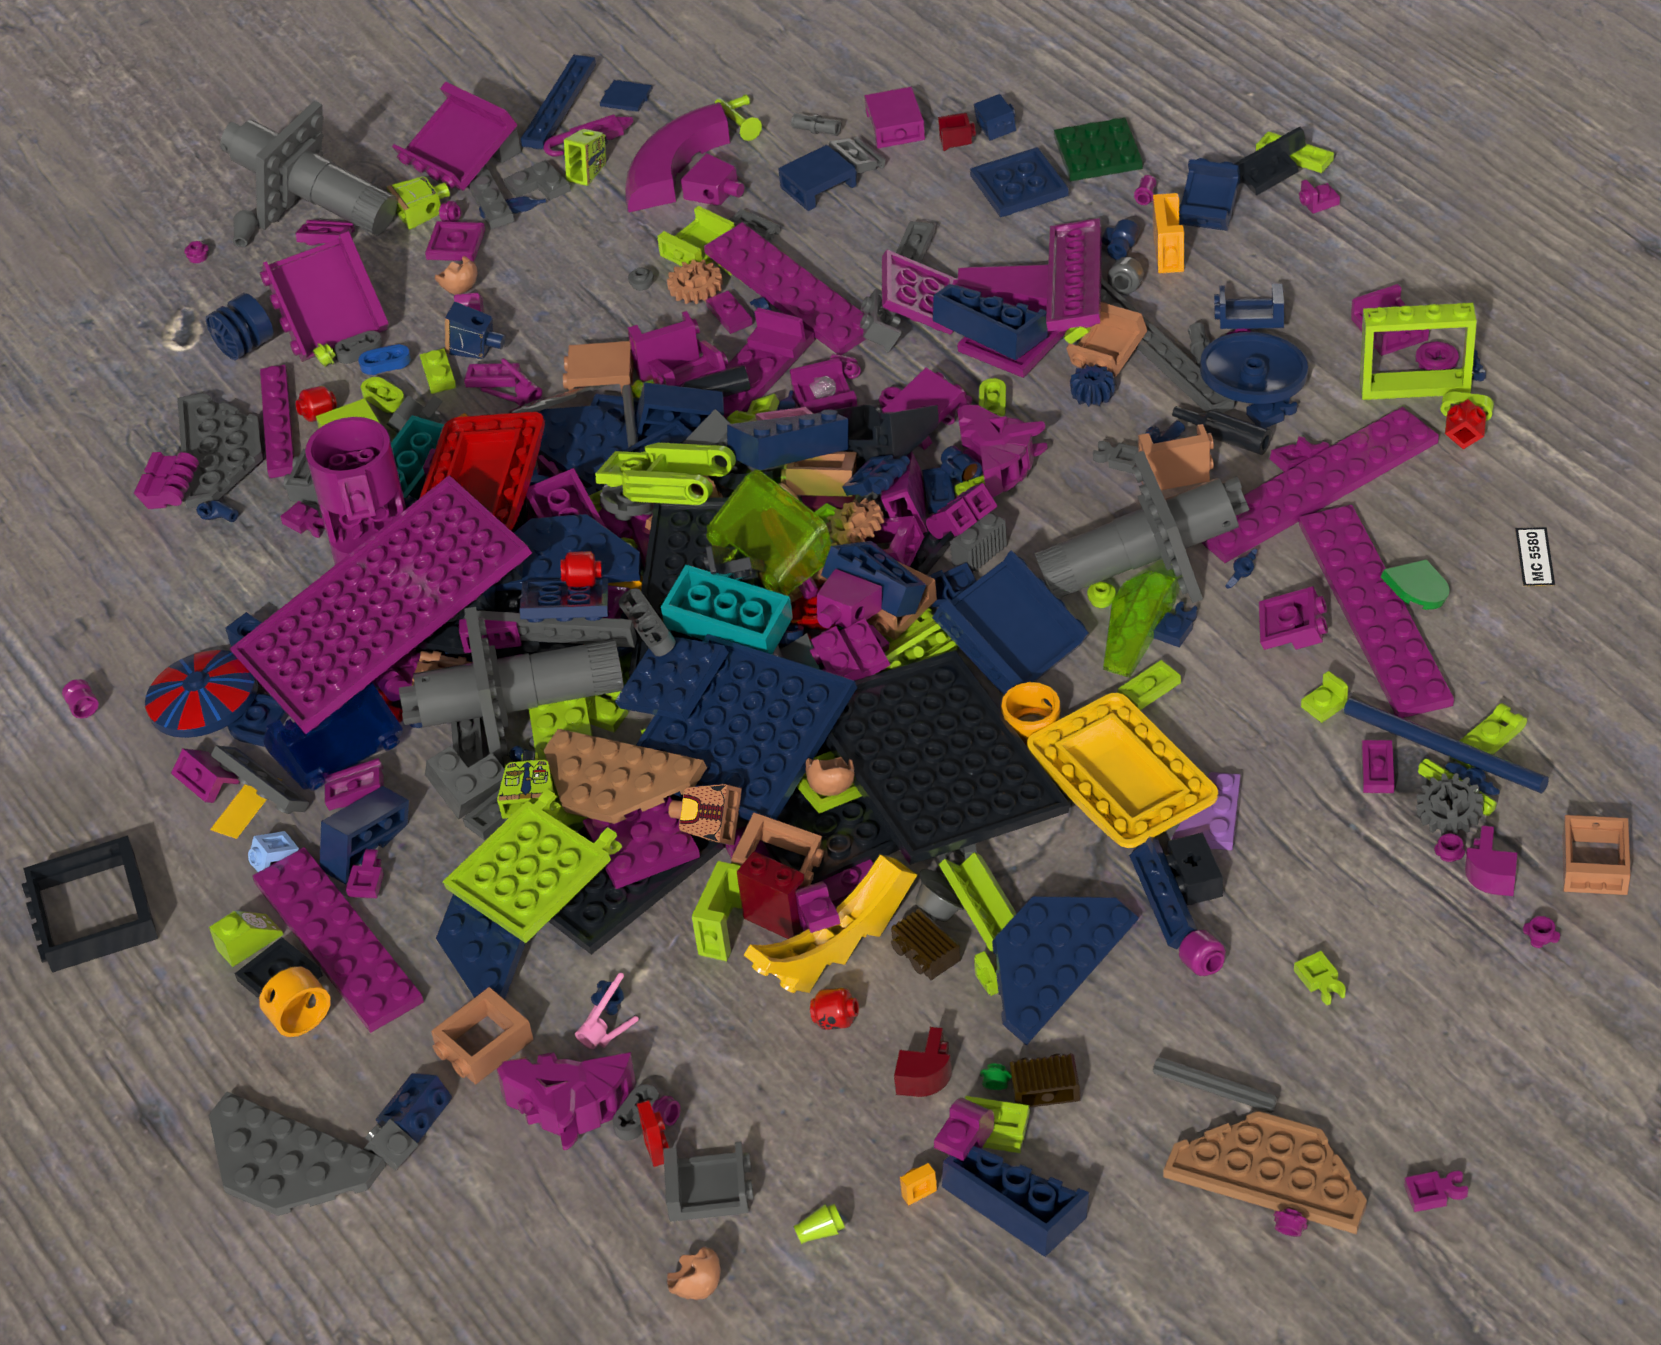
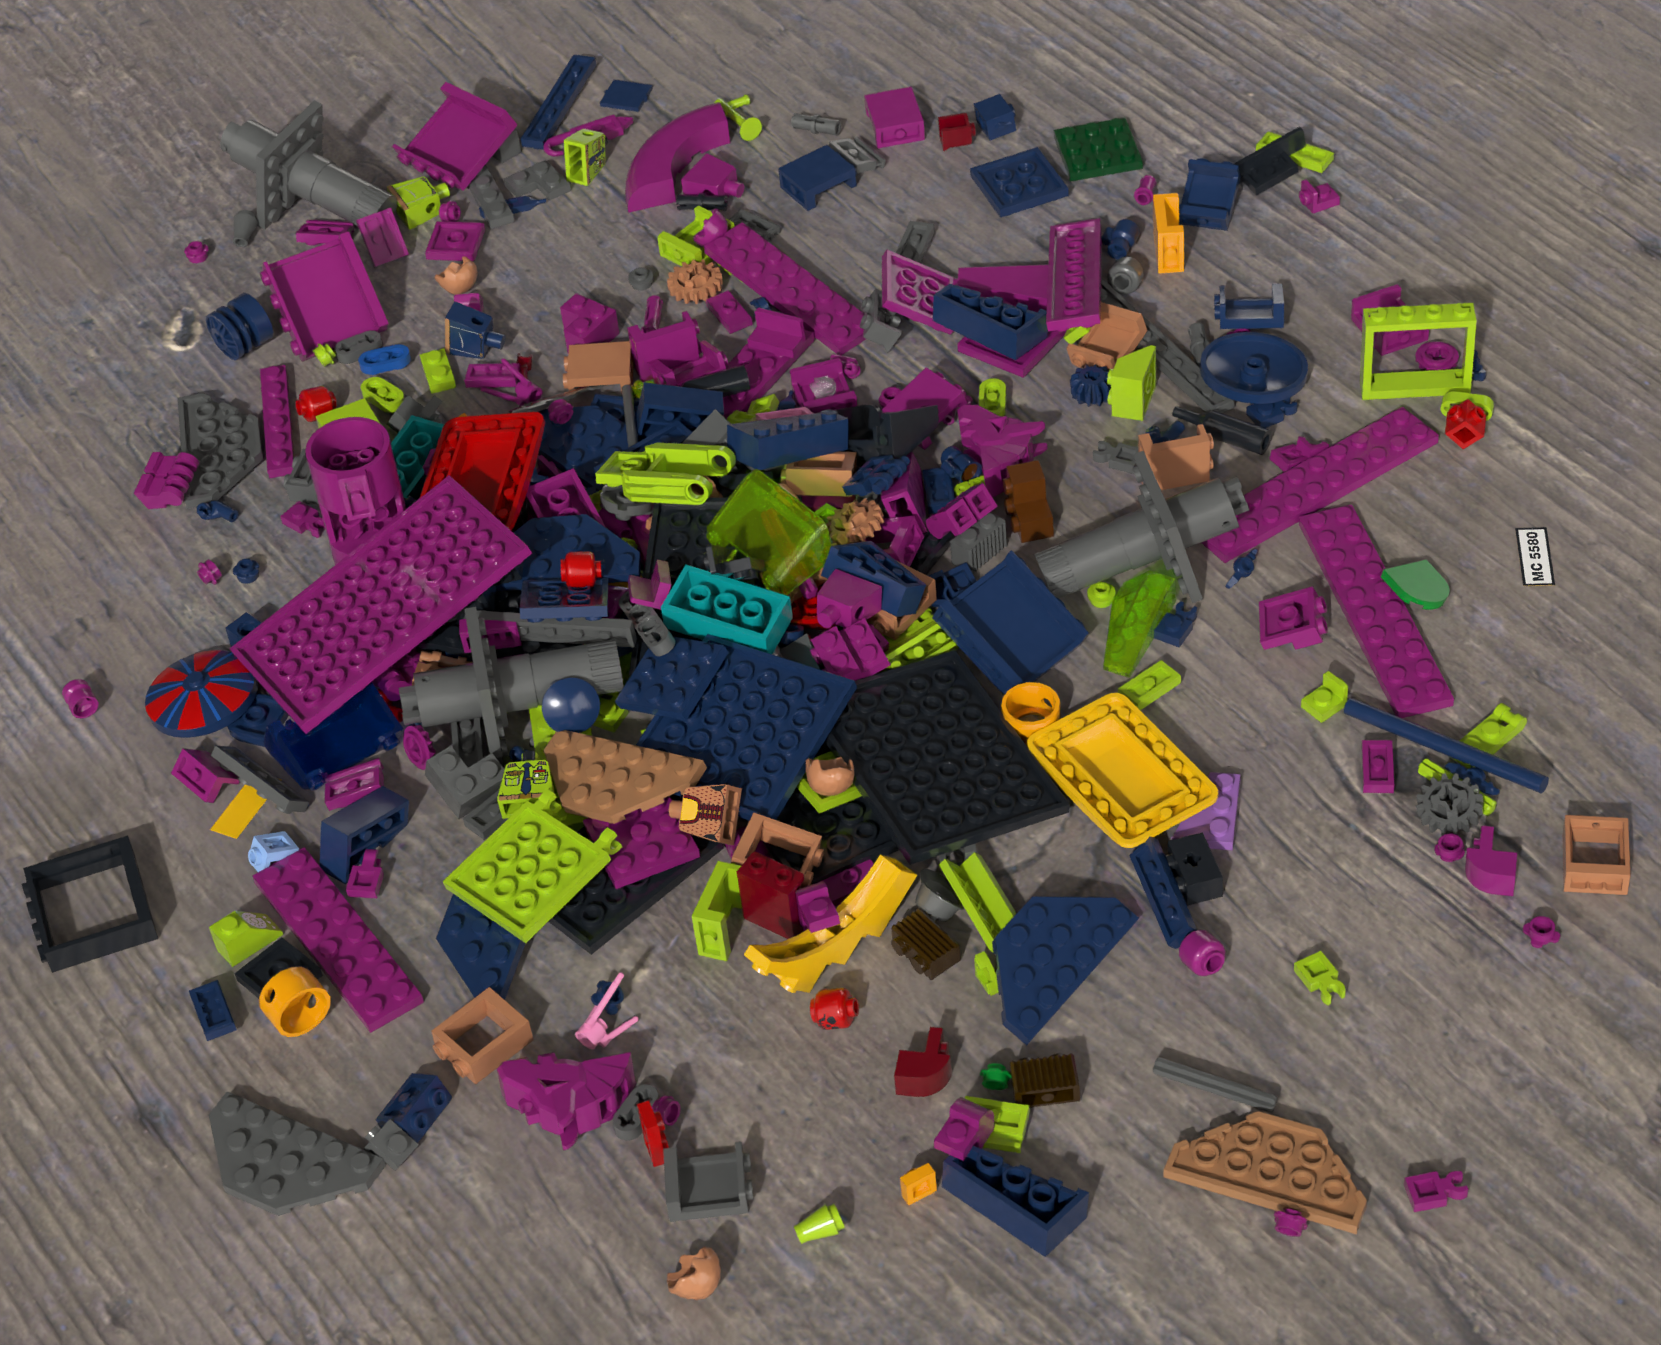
(208, 572): none -> magenta plate
(212, 1010): none -> dark blue plate
(246, 571): none -> dark blue plate
(382, 237): none -> magenta plate
(418, 745): none -> magenta gear
(525, 364): none -> dark red hand
(560, 411): none -> magenta plate
(570, 705): none -> dark blue dish
(588, 321): none -> magenta brick
(652, 314): none -> magenta pin
(653, 591): none -> magenta panel
(709, 202): none -> black pin
(712, 229): none -> magenta hair
(1028, 501): none -> reddish brown brick
(1132, 383): none -> lime slope

